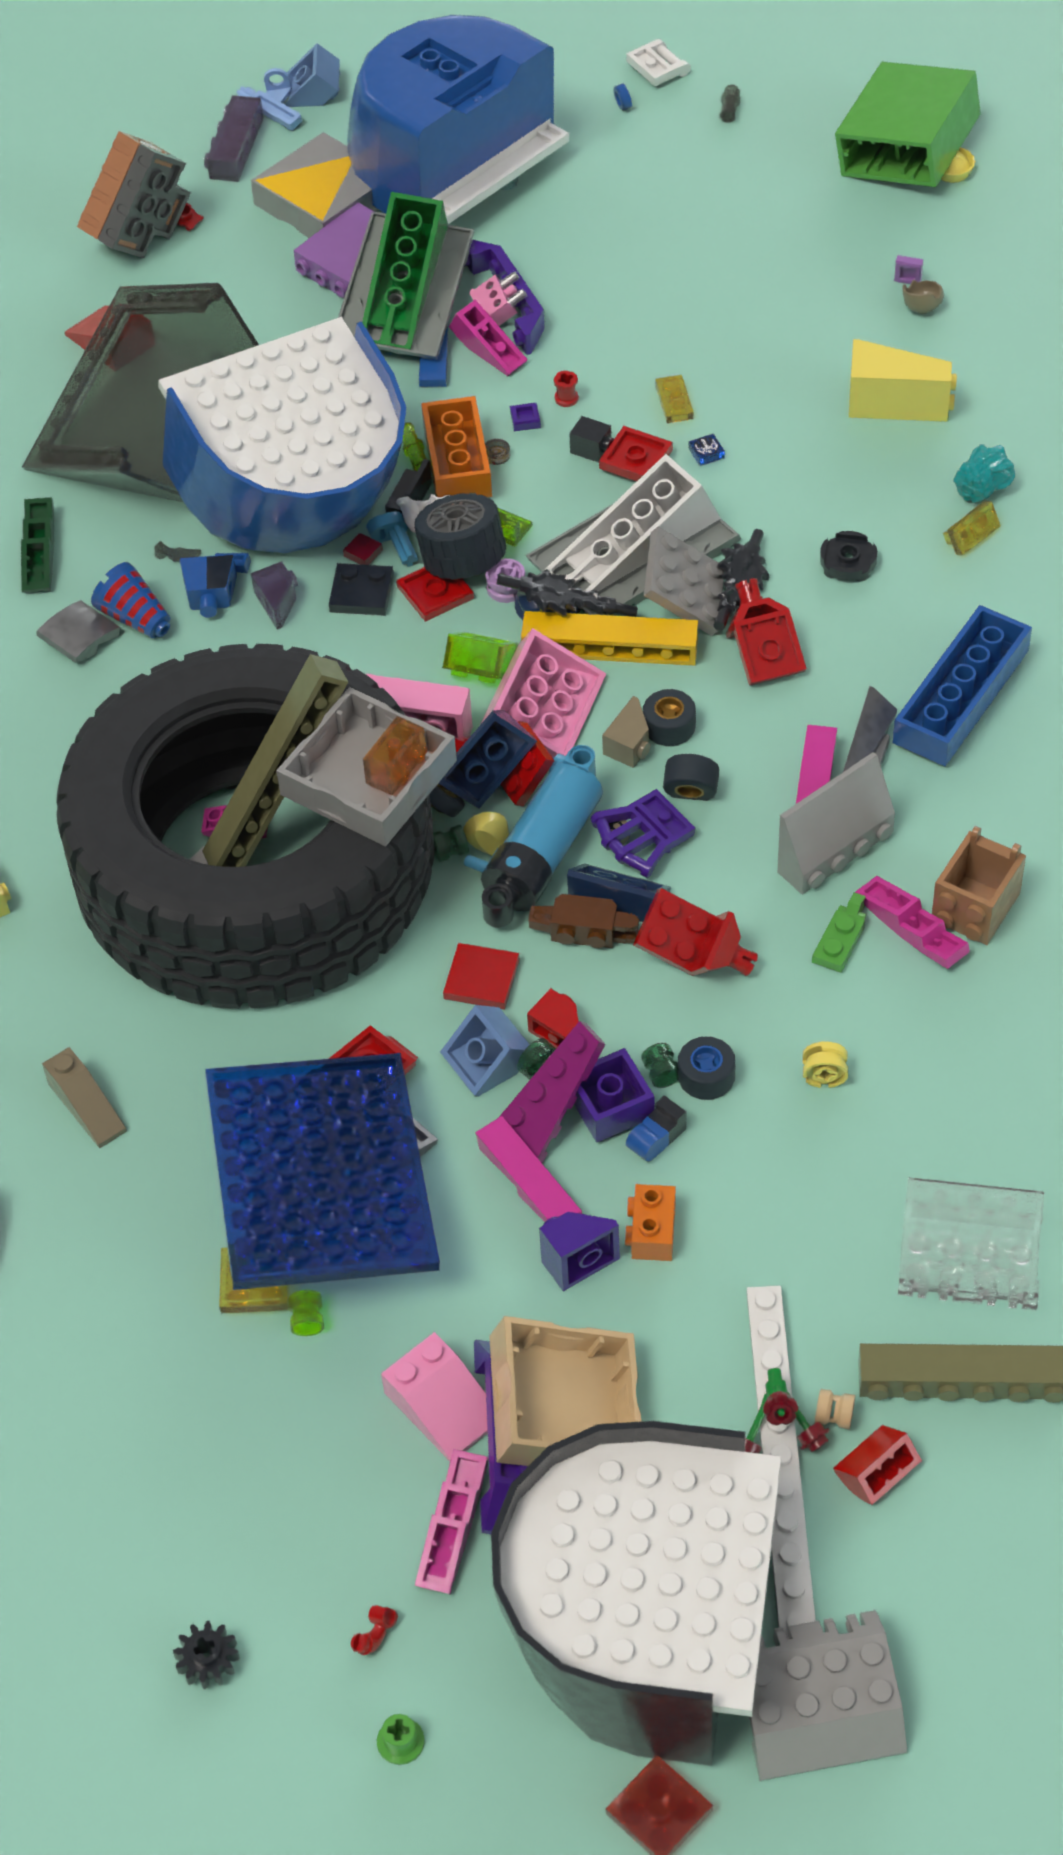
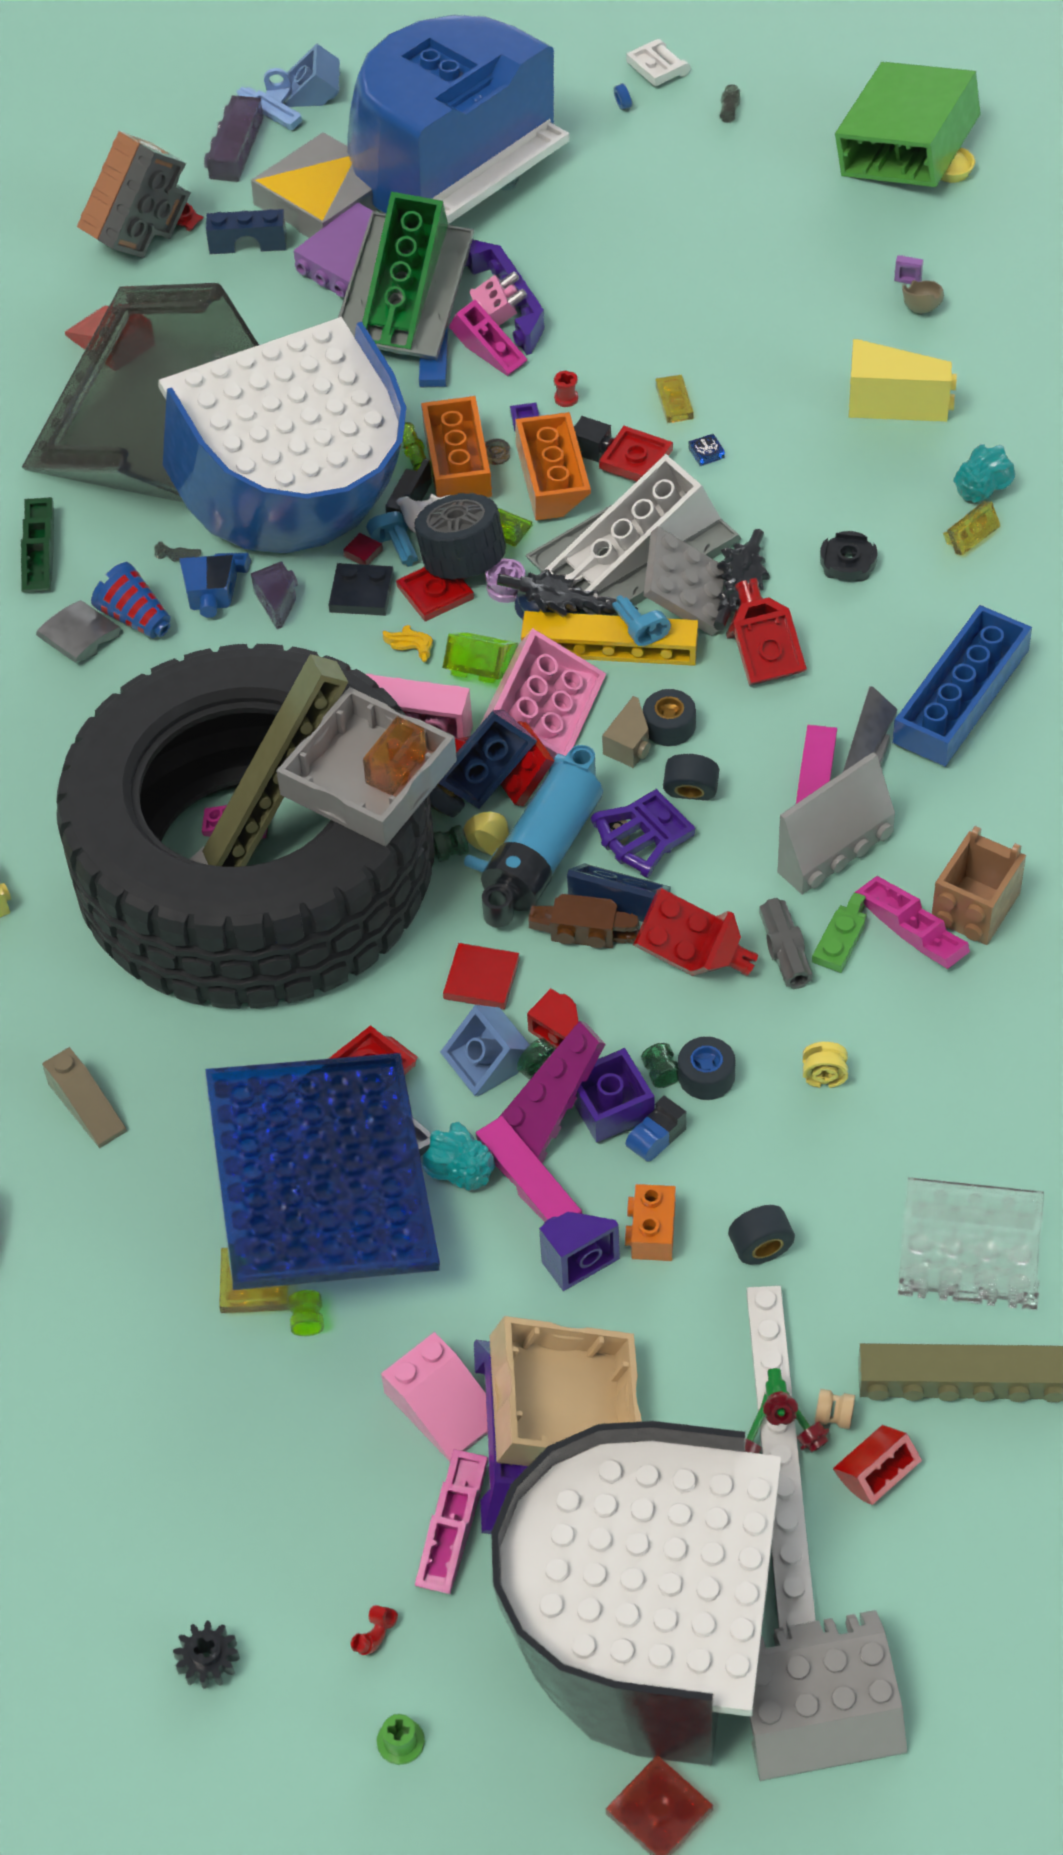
(264, 225): none -> dark blue arch
(410, 639): none -> yellow piece
(458, 1158): none -> teal hair
(551, 464): none -> orange slope
(642, 628): none -> dark azure piece
(761, 1234): none -> black wheel
(785, 943): none -> dark grey piece

